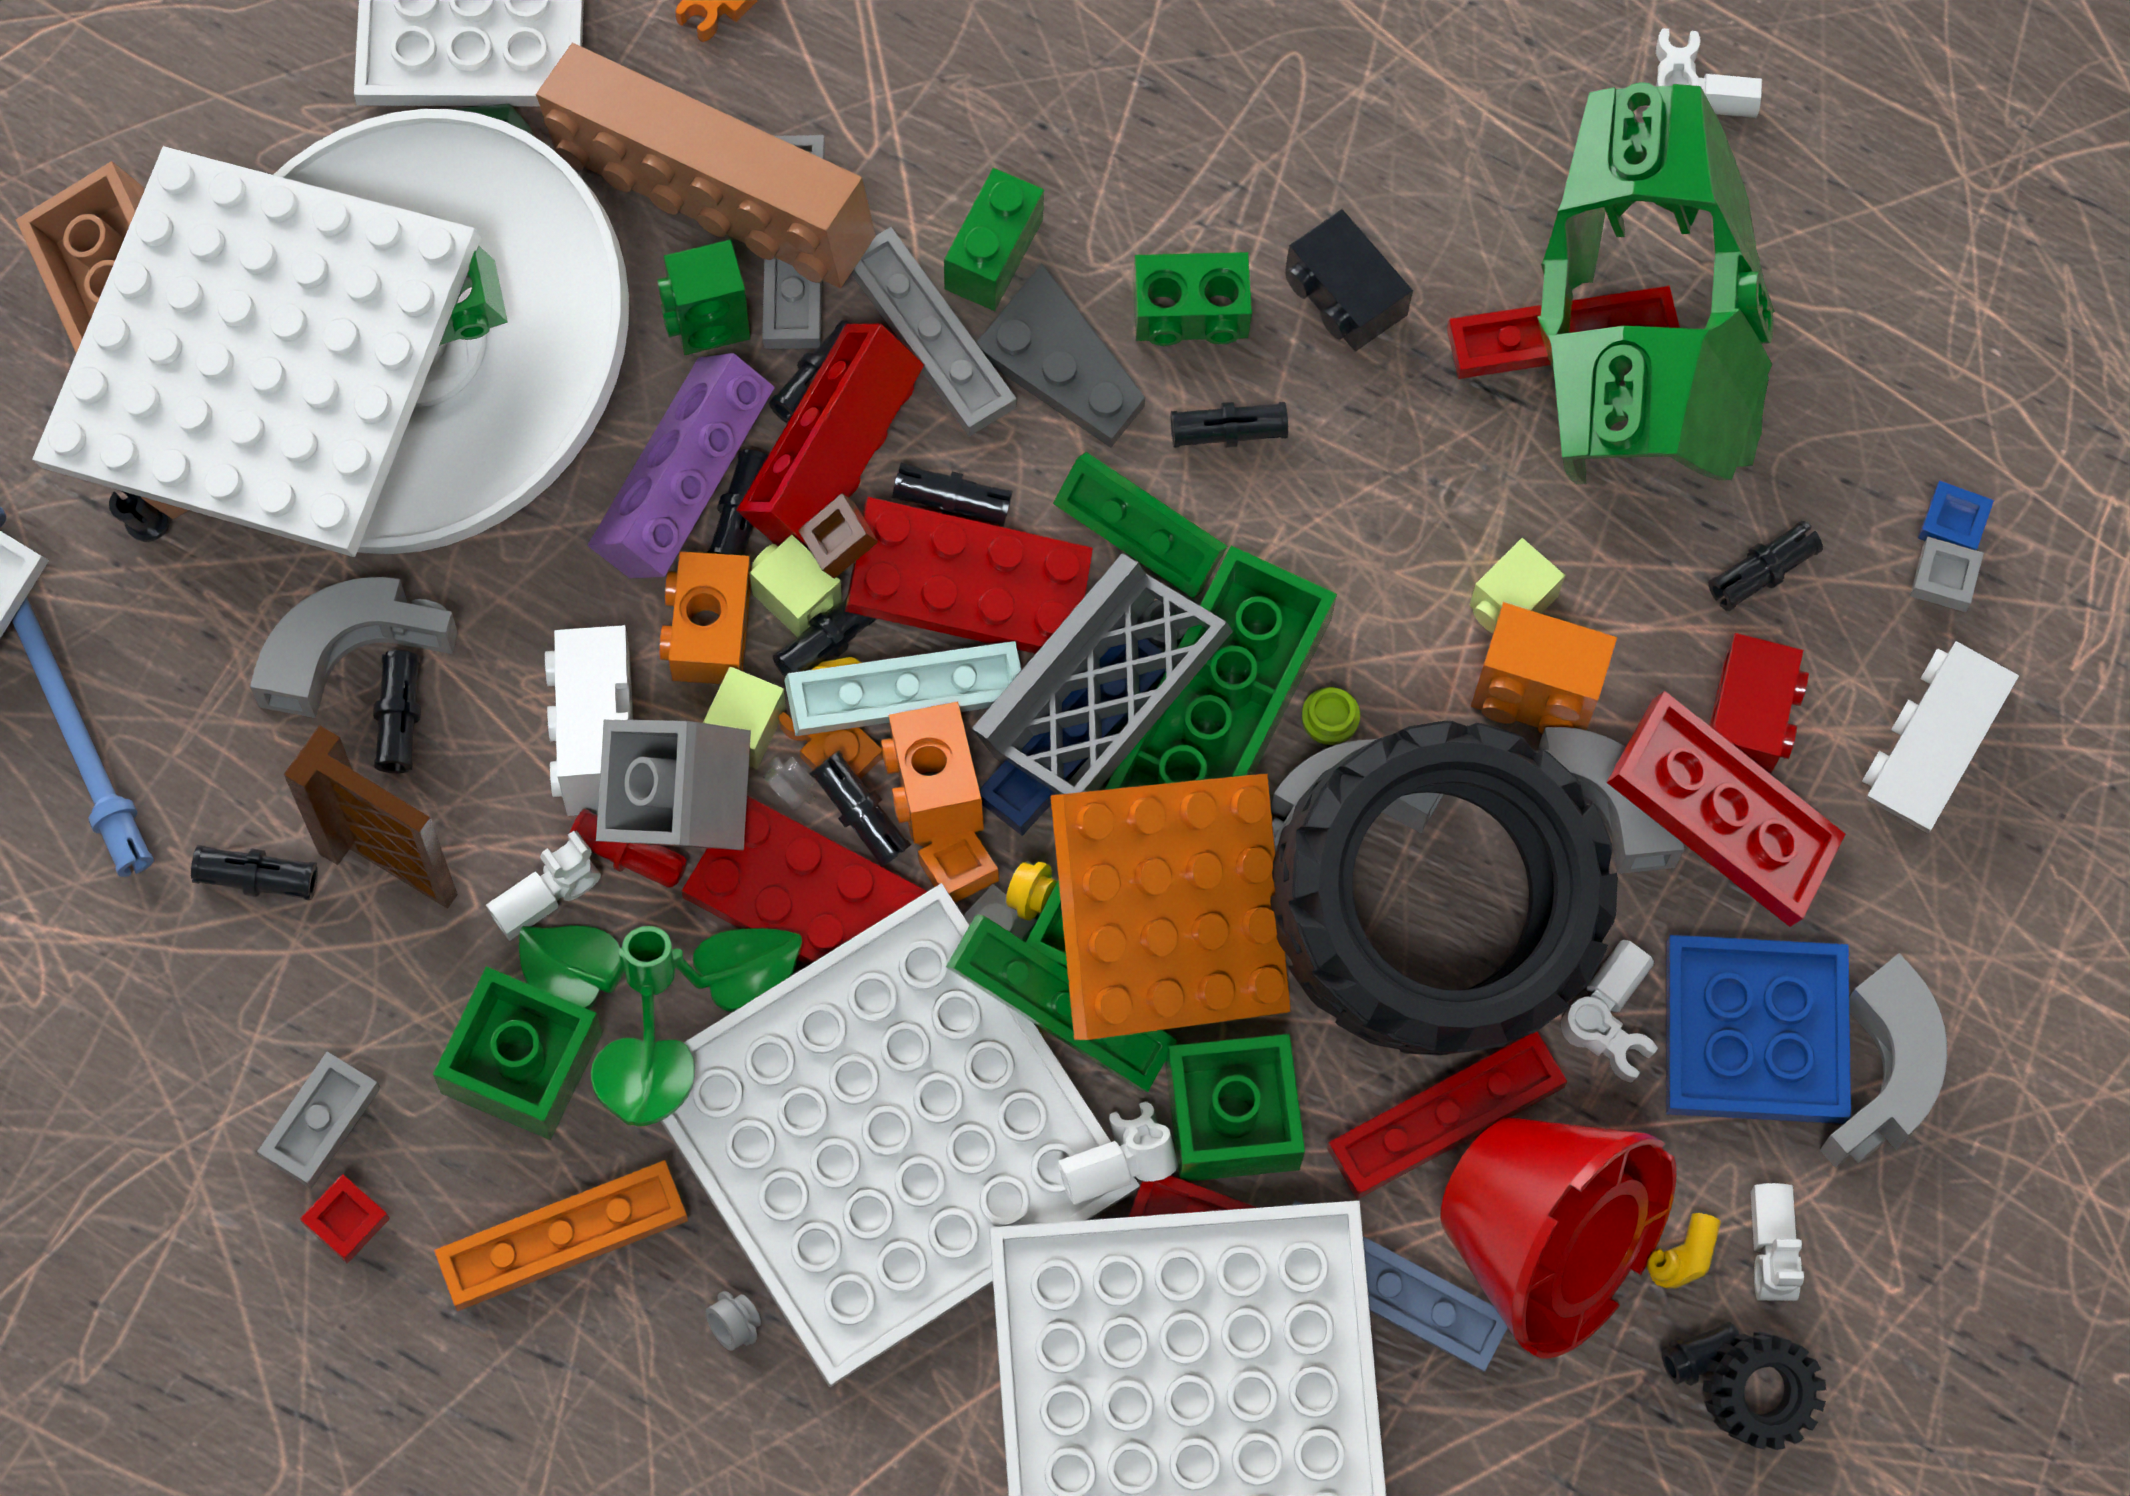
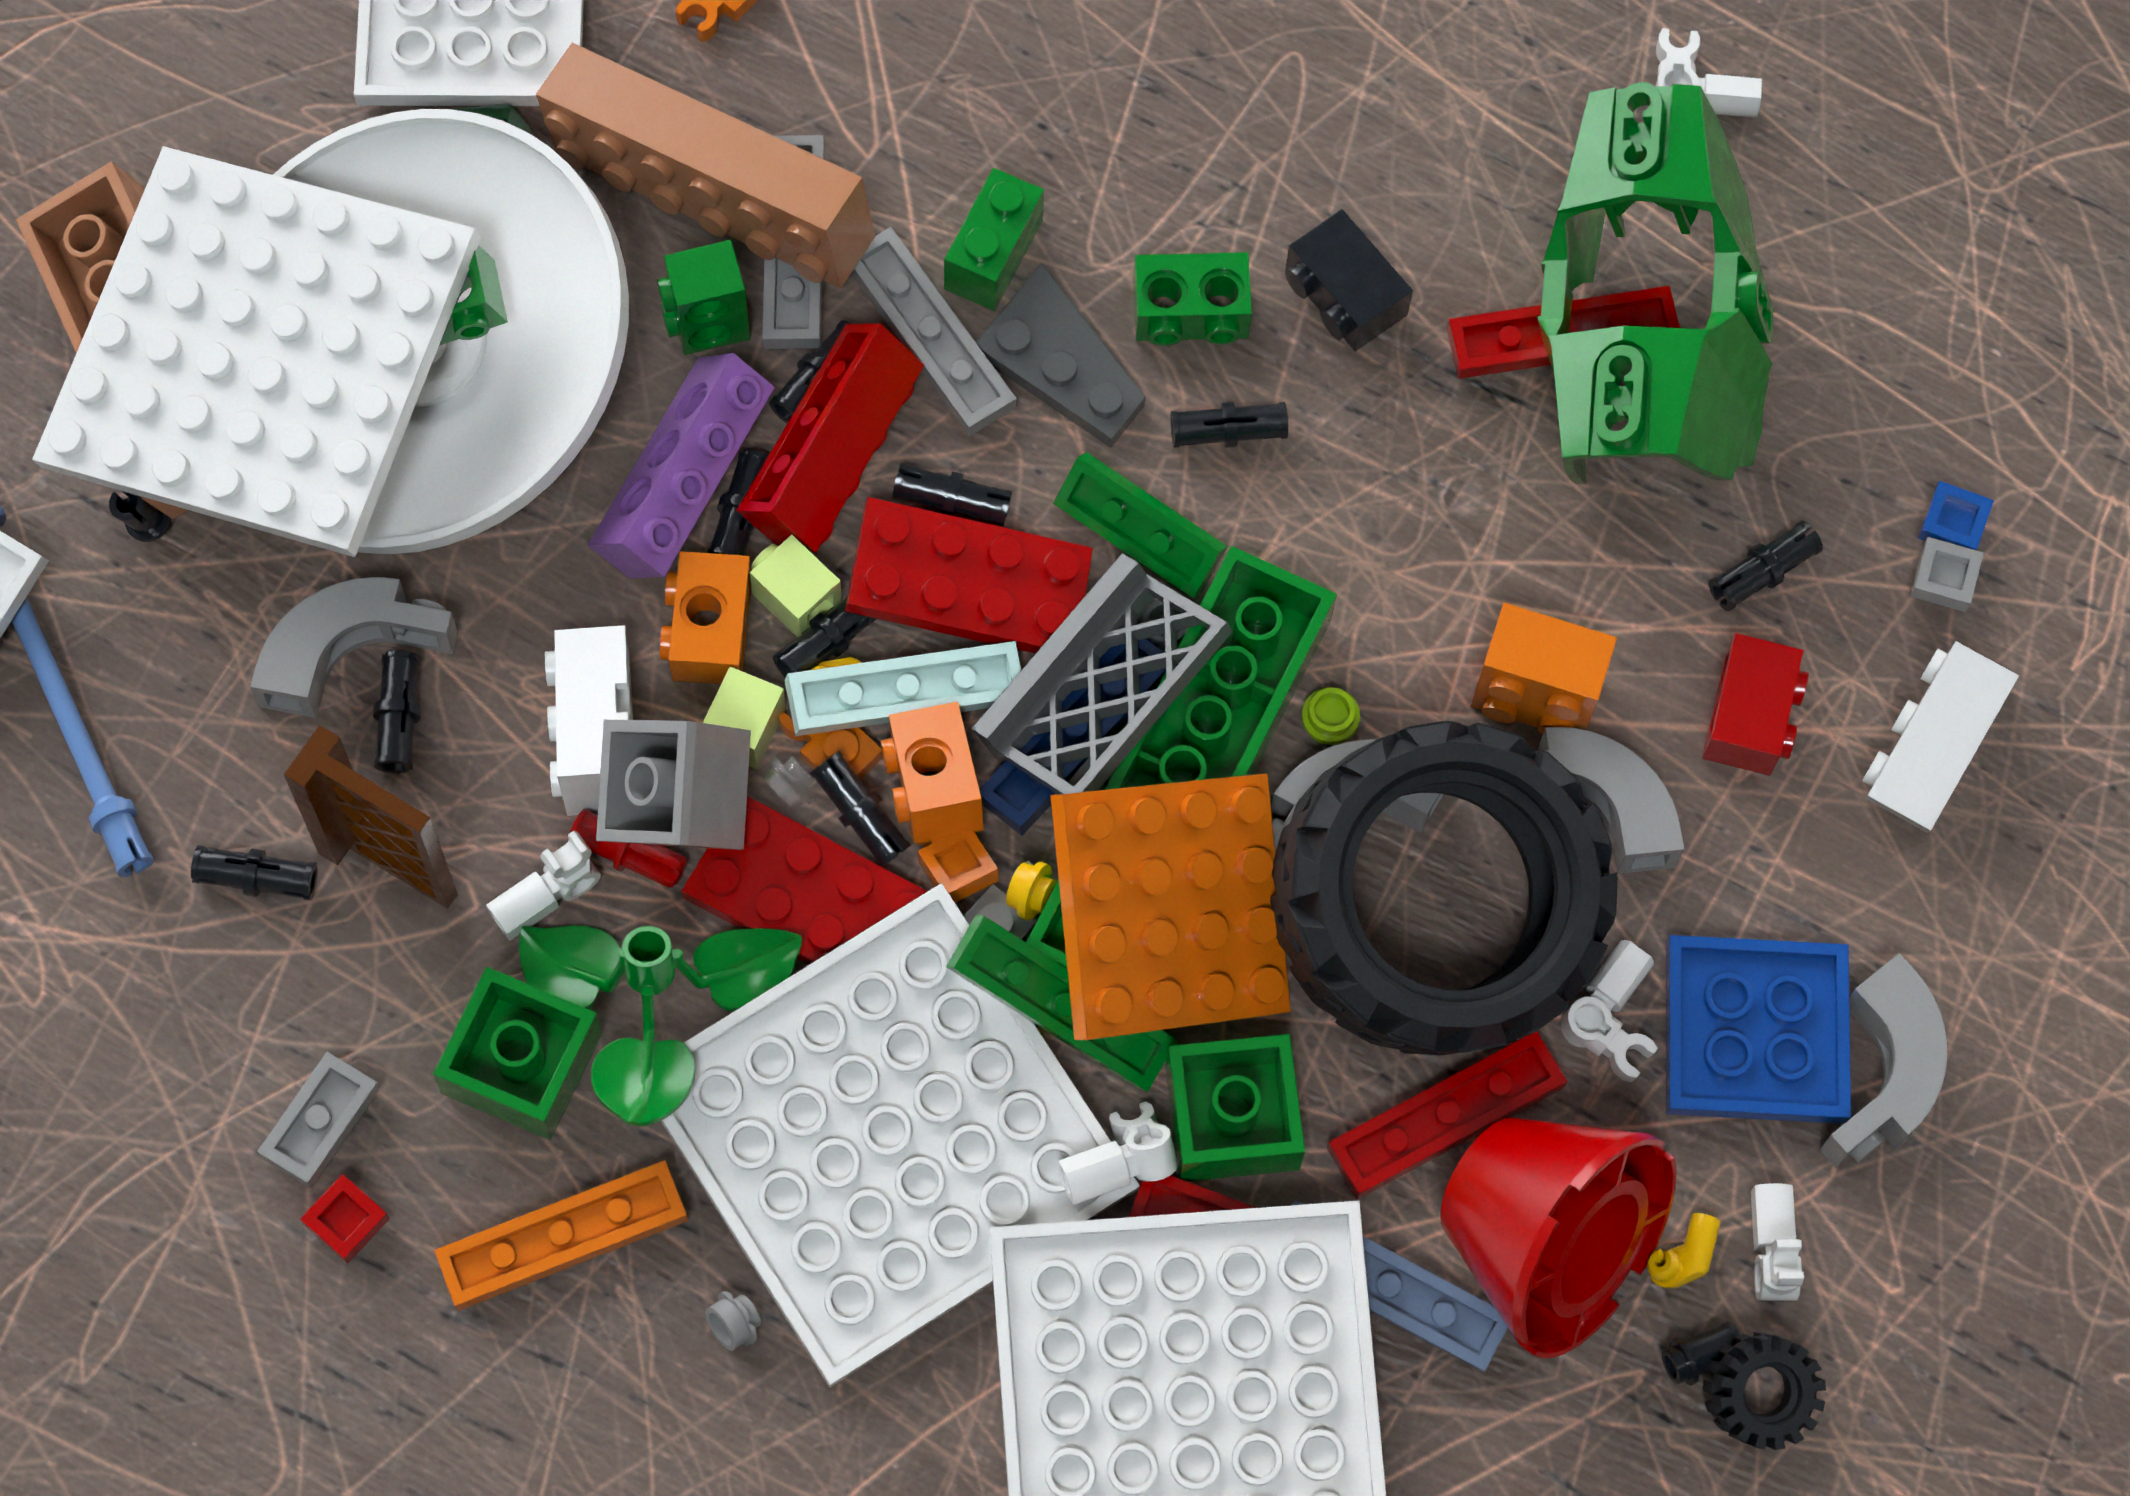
(838, 536): plate -> none
(1518, 578): yellowish green brick -> none
(1726, 808): plate -> none

